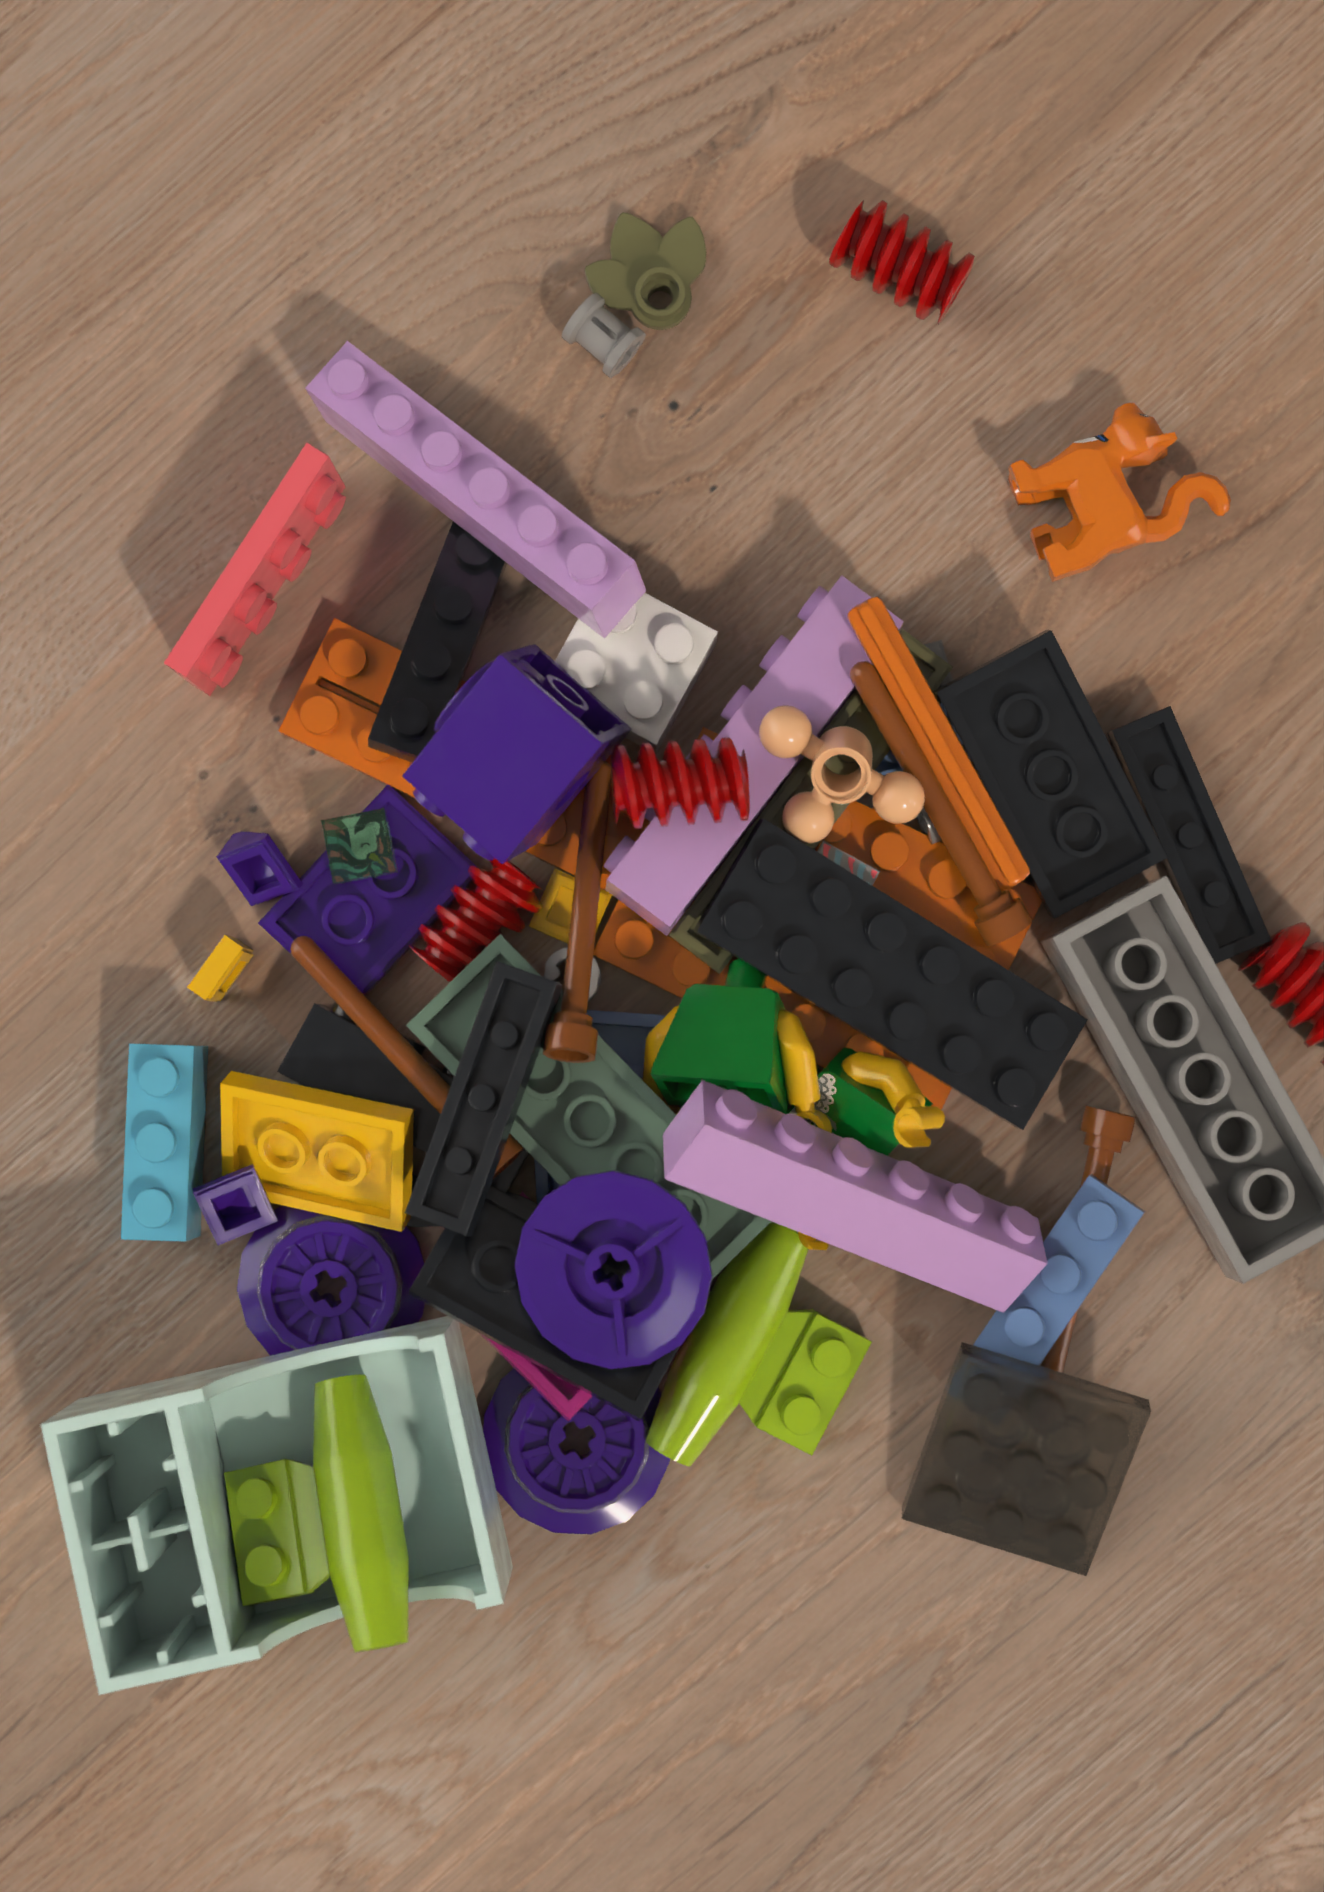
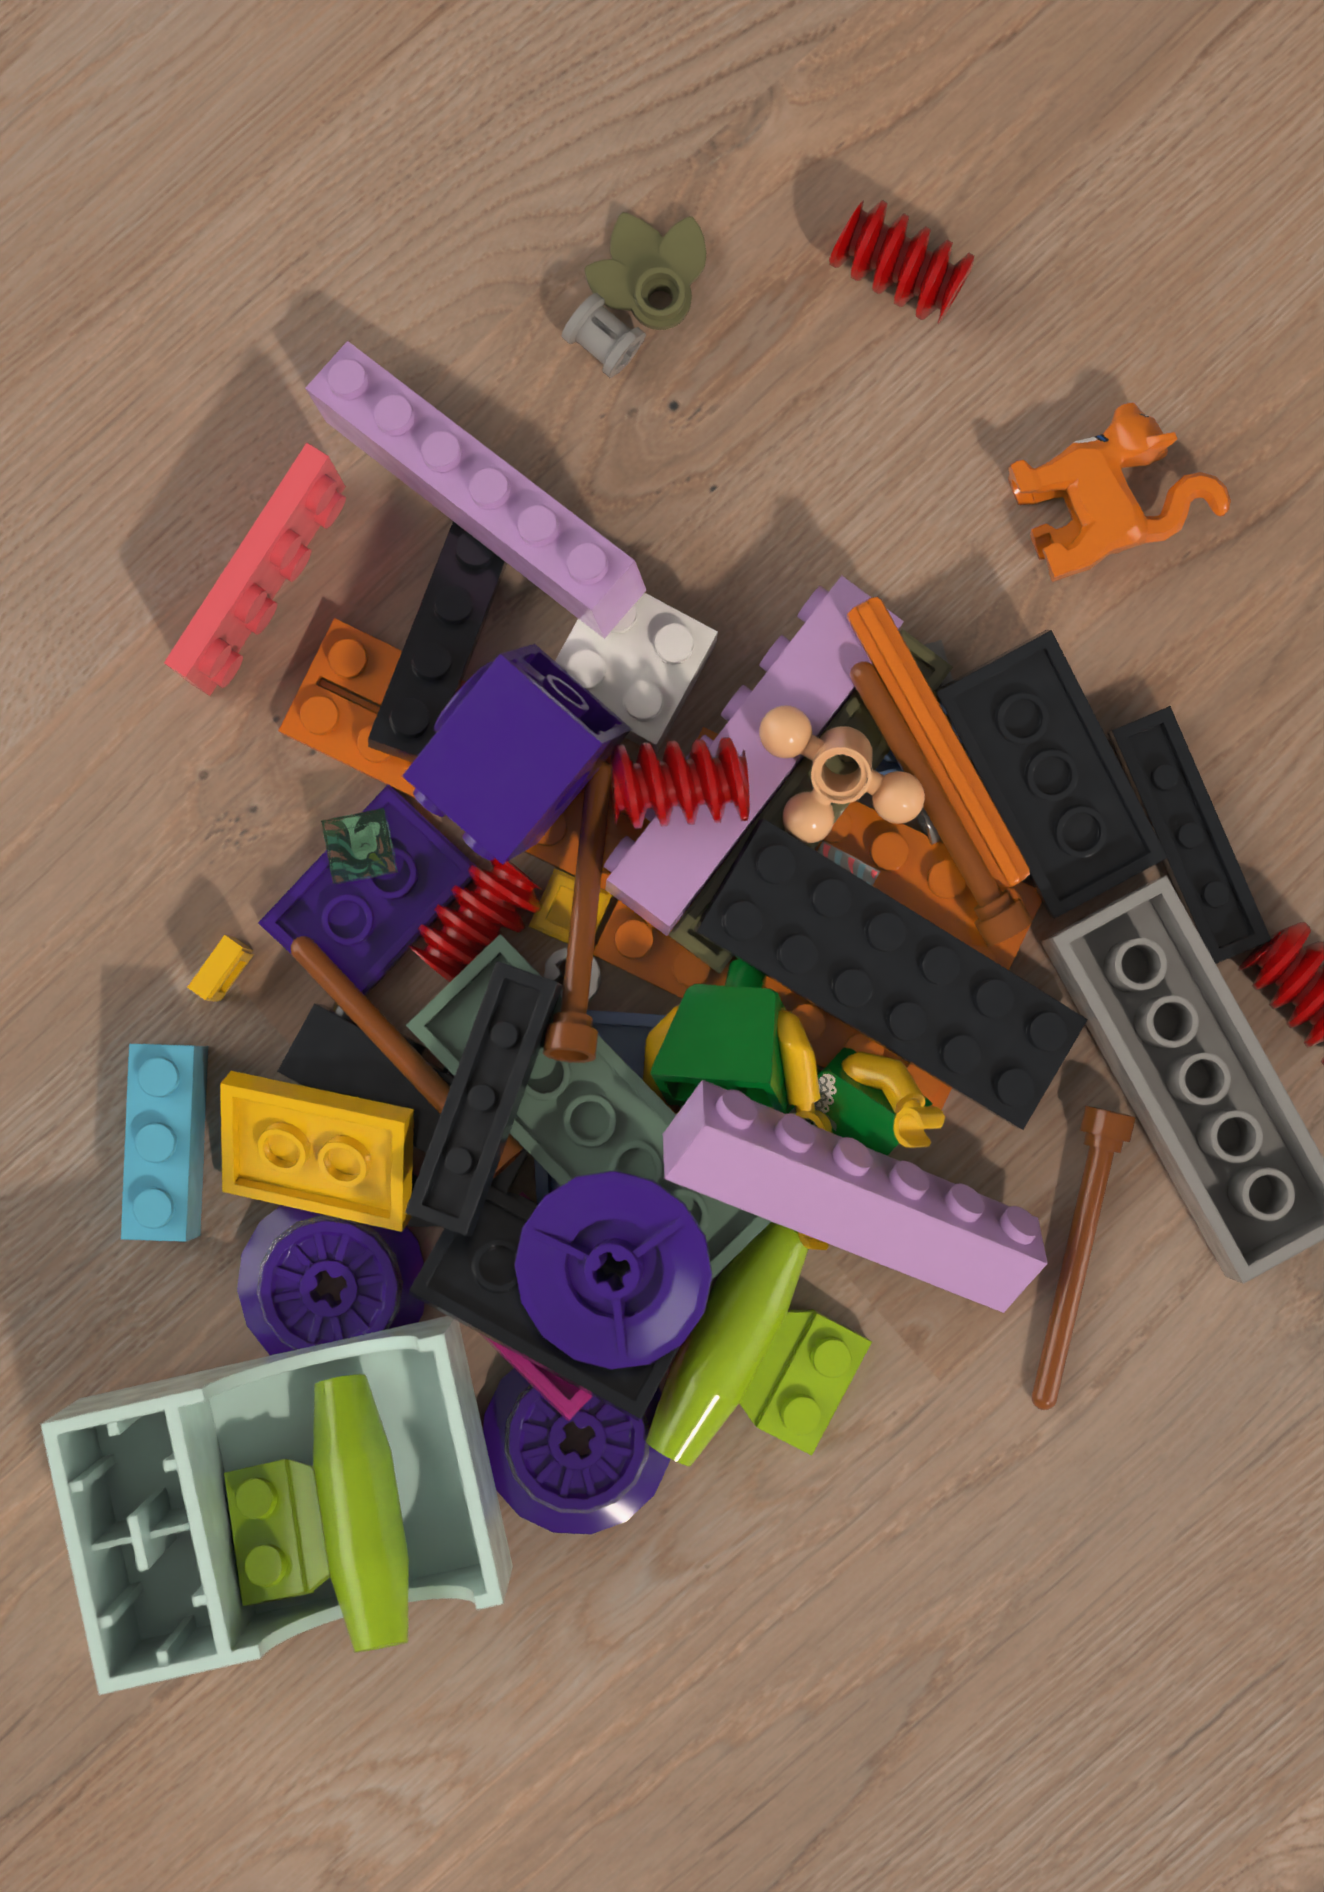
(235, 1204): slope -> none
(258, 867): dark purple slope -> none
(1025, 1458): clear smoke plate -> none
(1076, 1257): medium blue plate -> none

